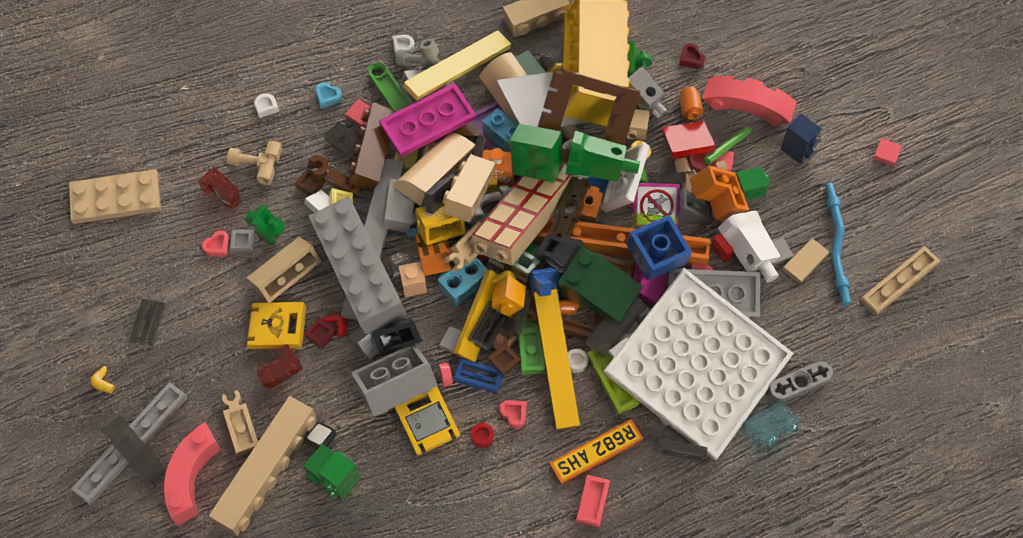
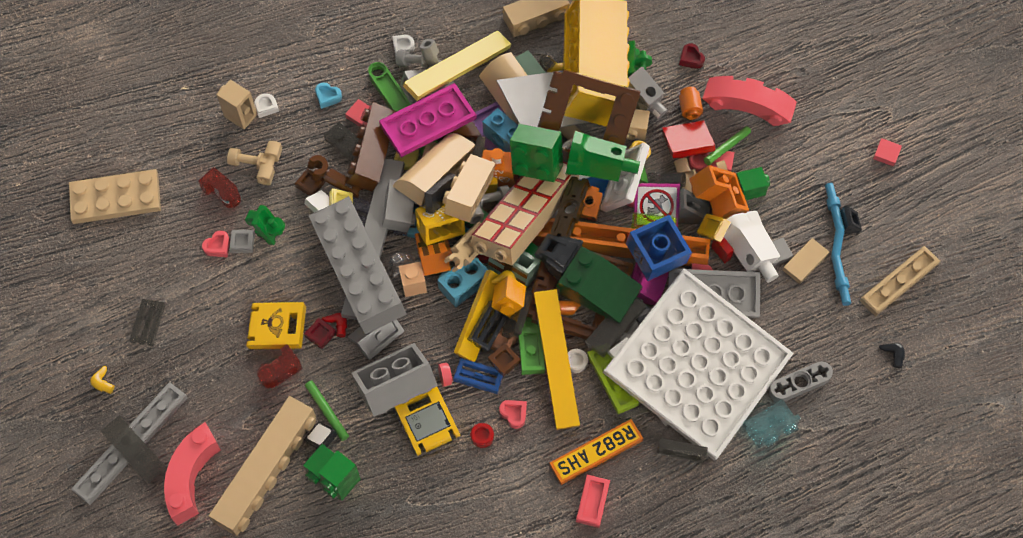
(237, 104): none -> tan brick
(240, 425): tan plate -> none
(284, 269): tan brick -> none
(327, 411): none -> bright green bar
(397, 335): black slope -> none
(450, 340): light grey tile -> none
(544, 280): blue piece -> none
(713, 227): none -> yellow tile
(801, 139): dark blue brick -> none
(850, 220): none -> black slope
(899, 353): none -> black animal

